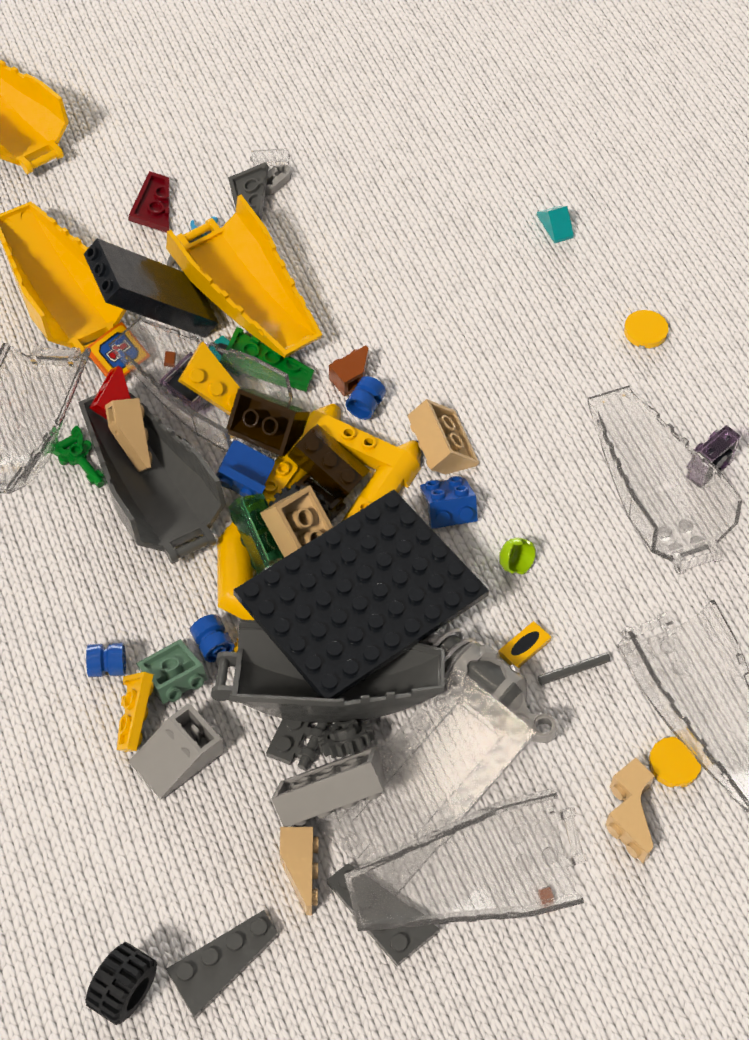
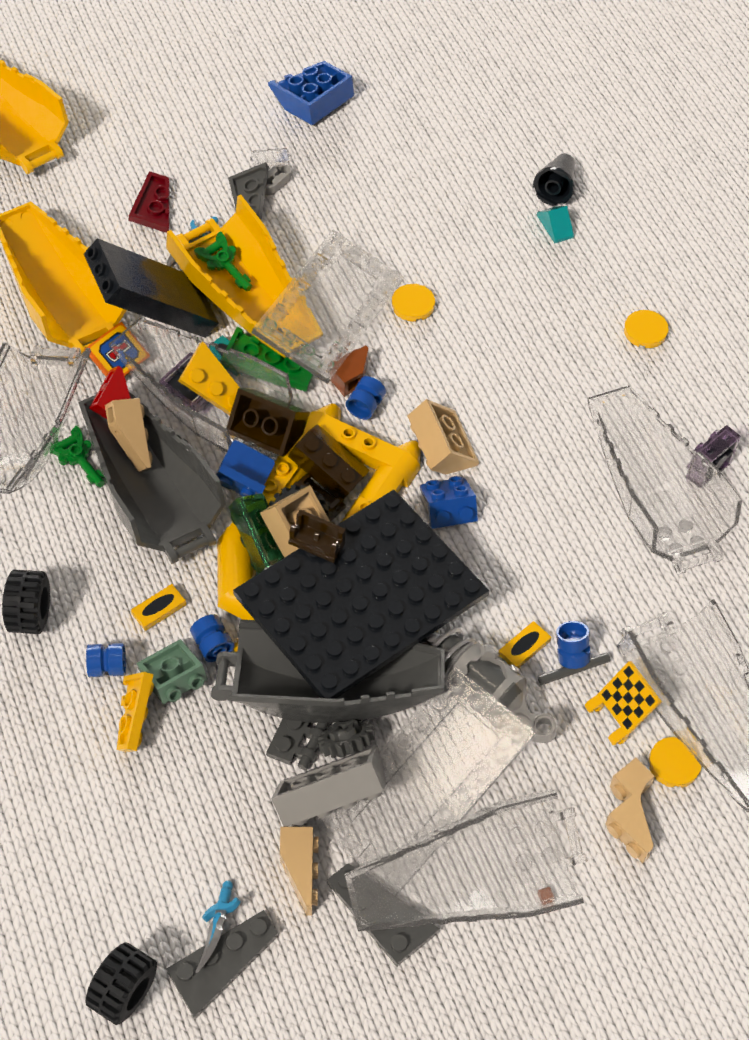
(26, 601): none -> black tyre
(158, 607): none -> yellow tile
(170, 358): dark orange piece -> none
(177, 751): light grey slope -> none
(219, 913): none -> piece
(223, 260): none -> green piece
(313, 91): none -> blue wedge
(317, 536): none -> dark brown hinge
(328, 306): none -> clear tile
(413, 302): none -> yellow tile
(517, 555): lime hair -> none
(556, 180): none -> black cone
(573, 644): none -> blue wheel
(627, 699): none -> yellow flag

